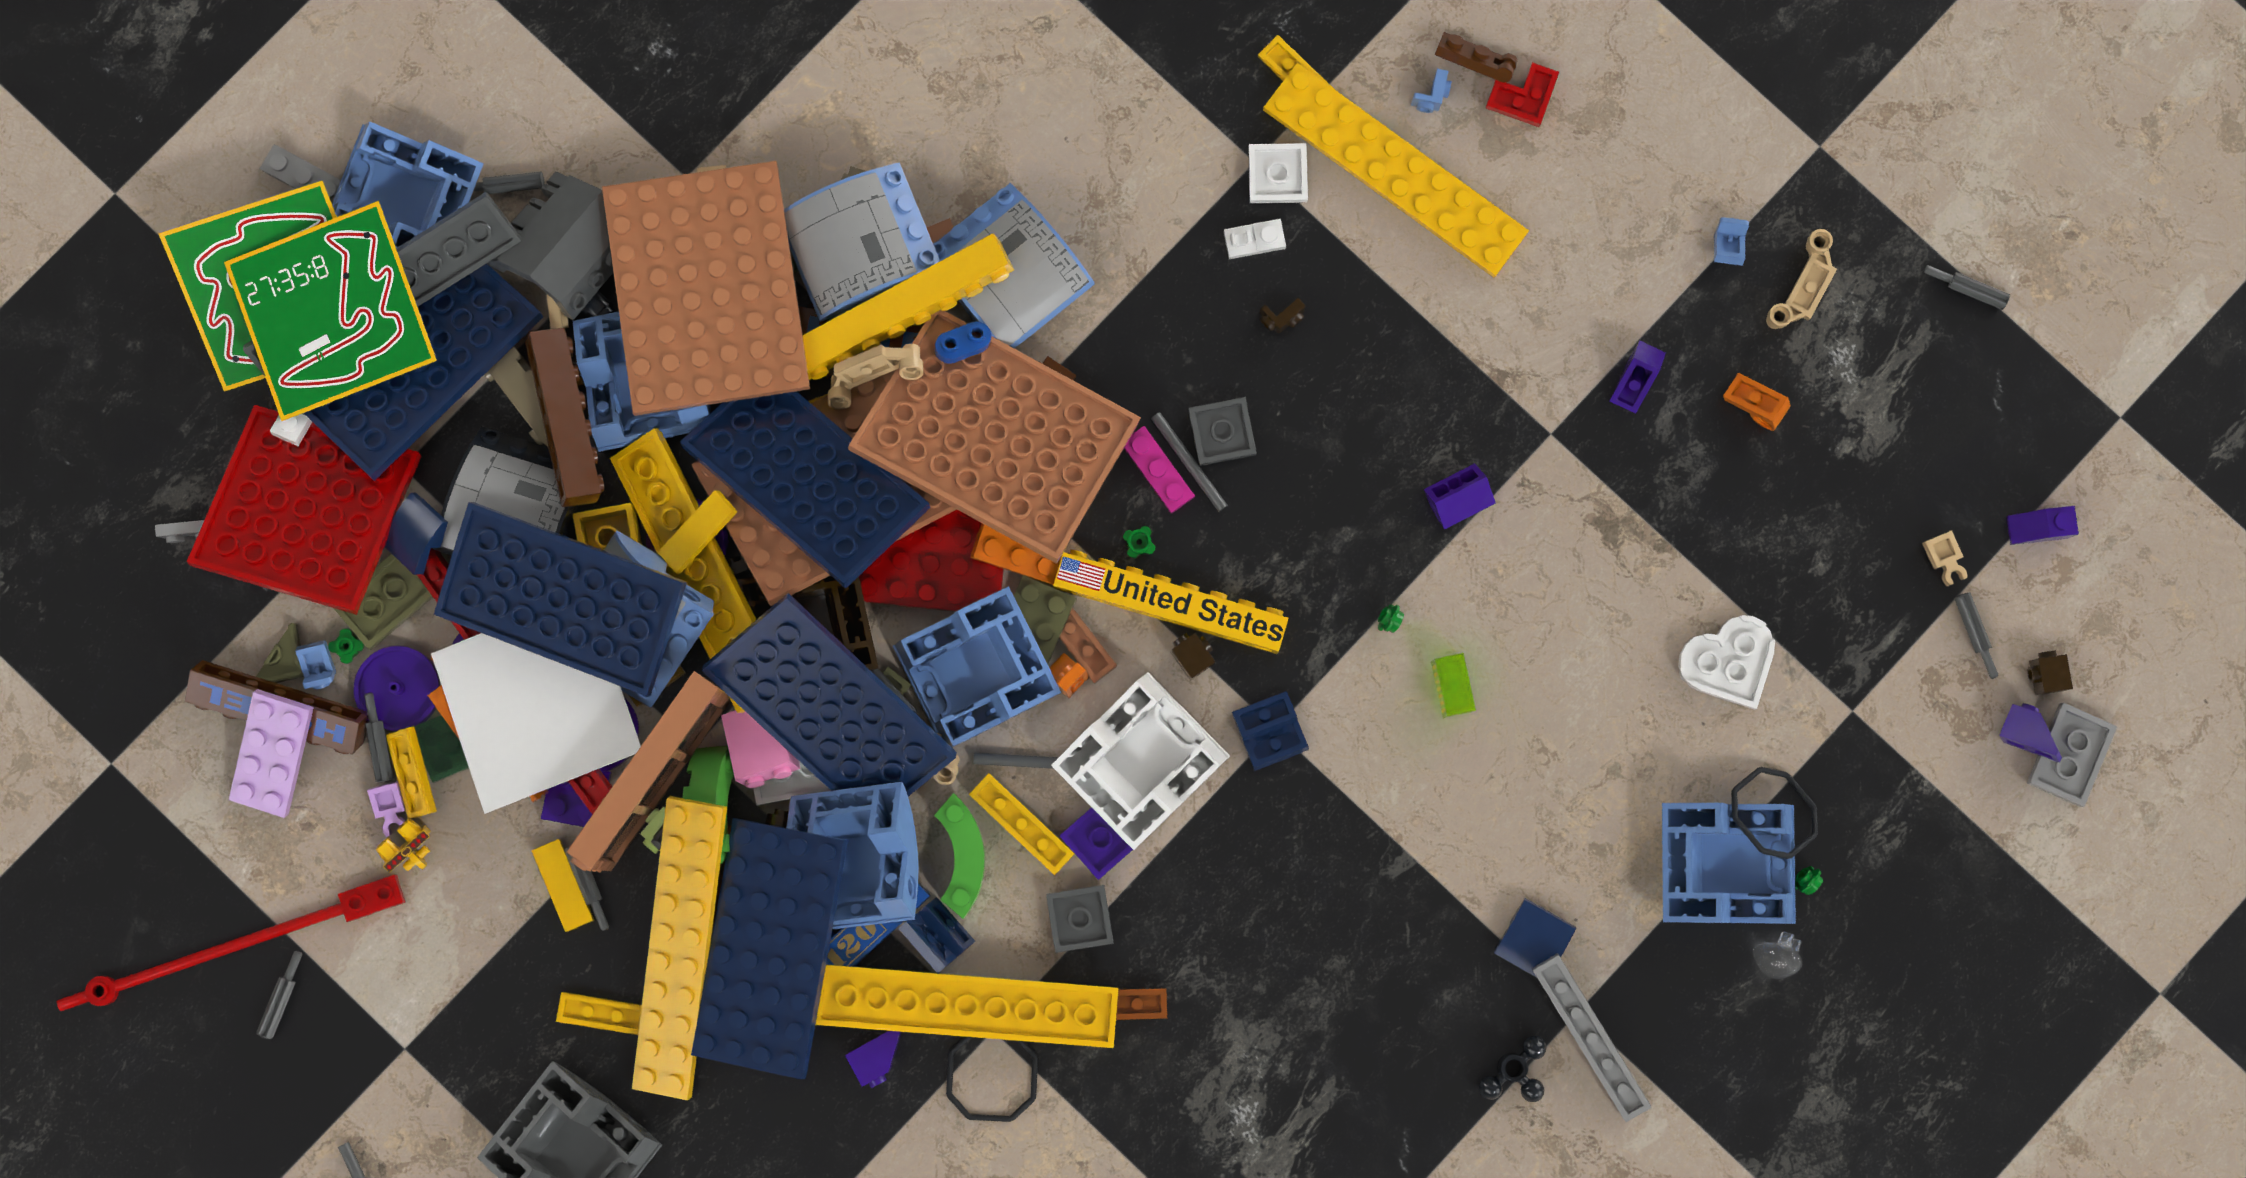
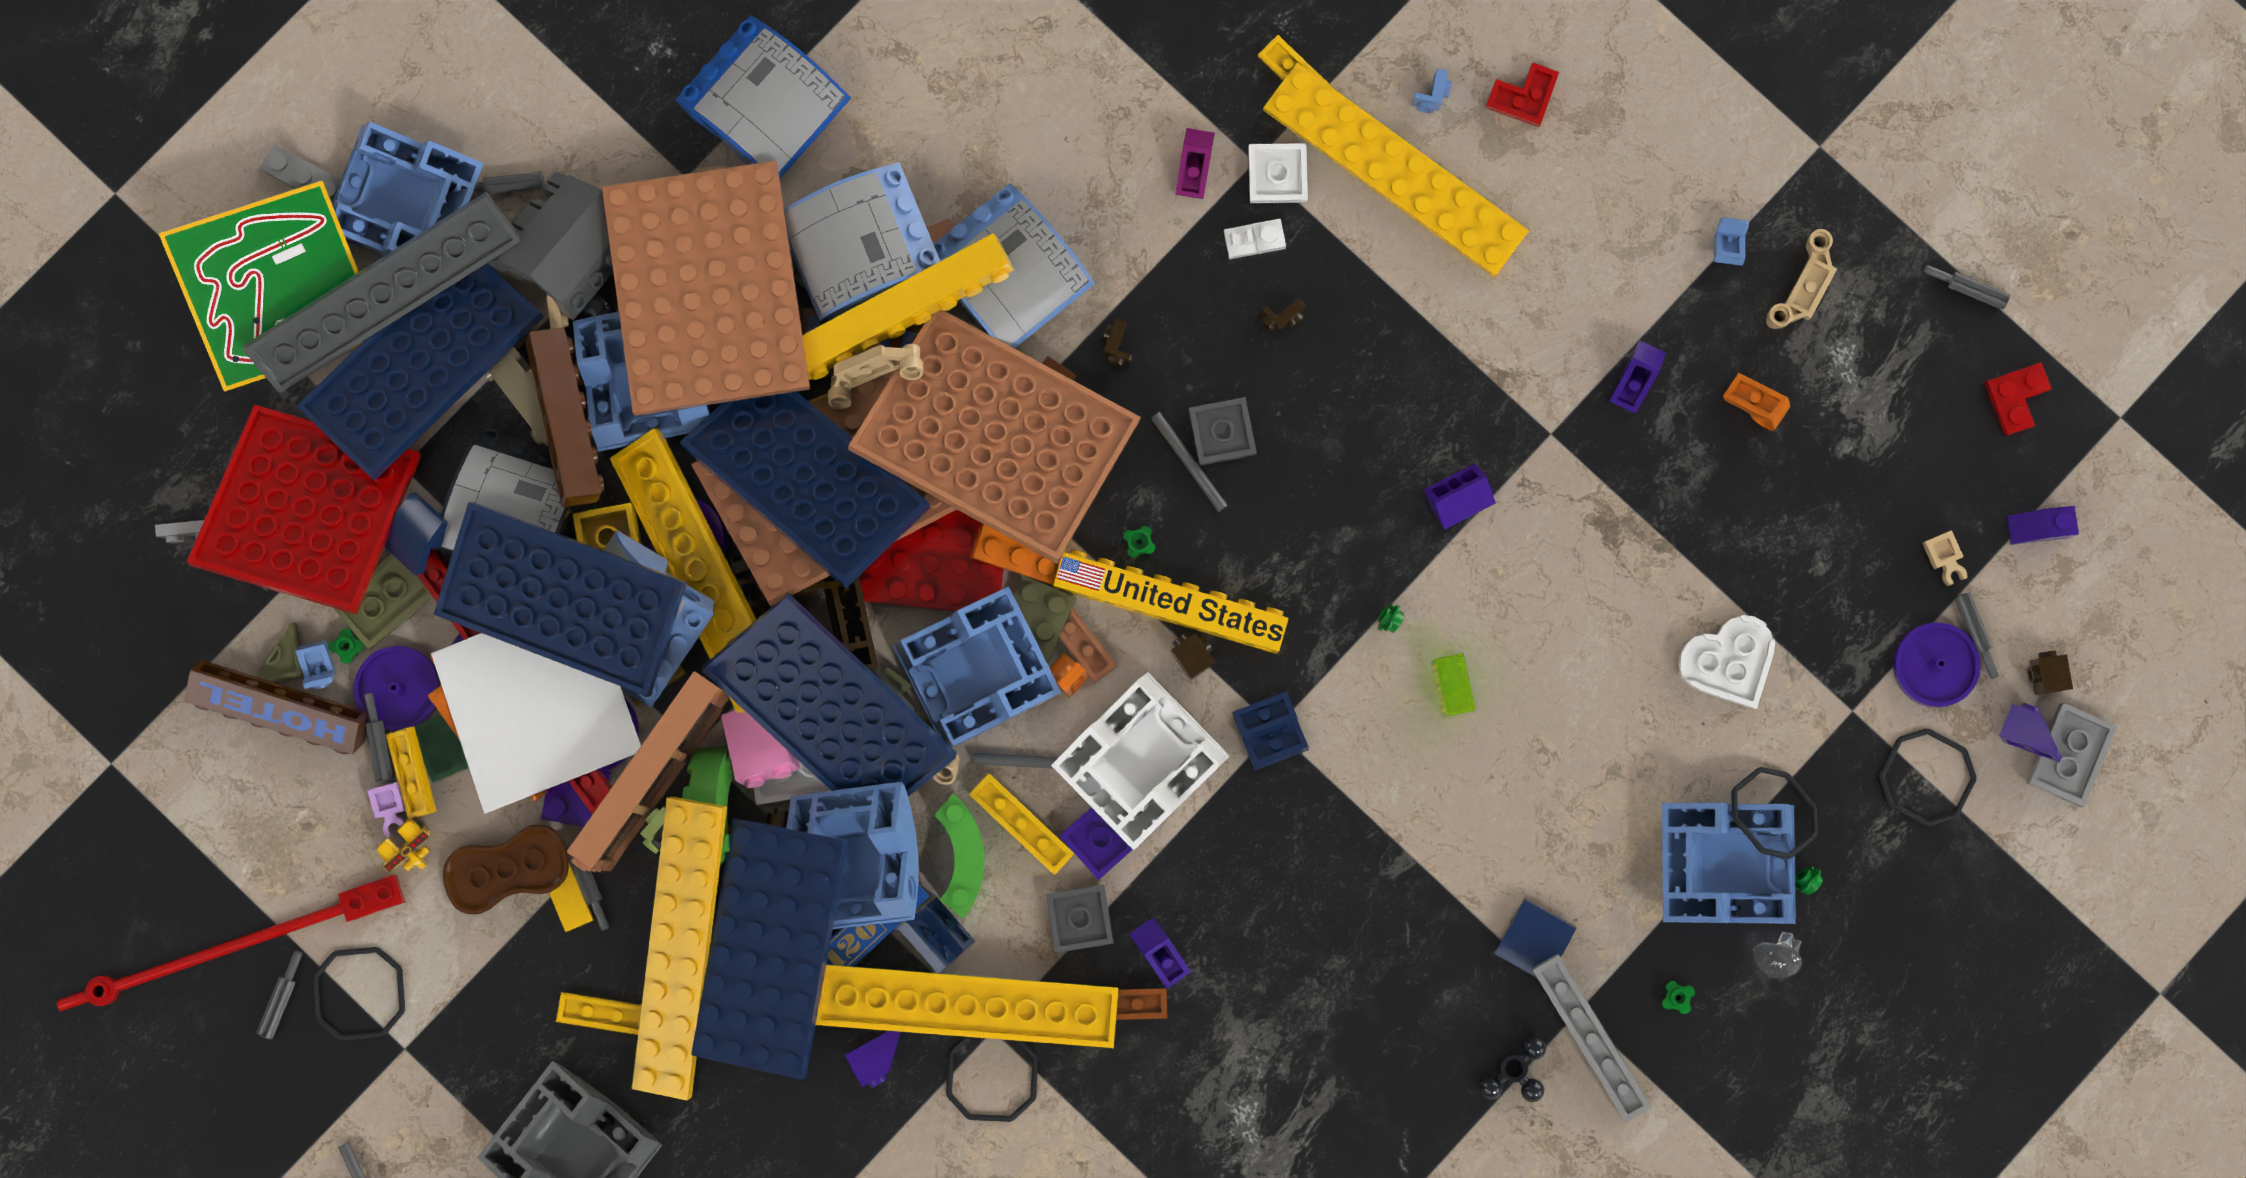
(271, 753): lavender plate -> none
(292, 429): white plate -> none
(330, 311): green sticker -> none
(330, 1029): none -> black piece
(527, 863): none -> reddish brown plate
(697, 531): yellow tile -> none
(763, 97): none -> light grey slope
(964, 342): blue plate -> none
(1113, 337): none -> dark brown bracket
(1158, 470): dark pink plate -> none
(1160, 952): none -> dark purple slope
(1194, 163): none -> magenta slope
(1476, 57): reddish brown plate -> none
(1673, 990): none -> green plate
(1906, 812): none -> black piece
(1936, 665): none -> dark purple piece
(2009, 396): none -> red plate

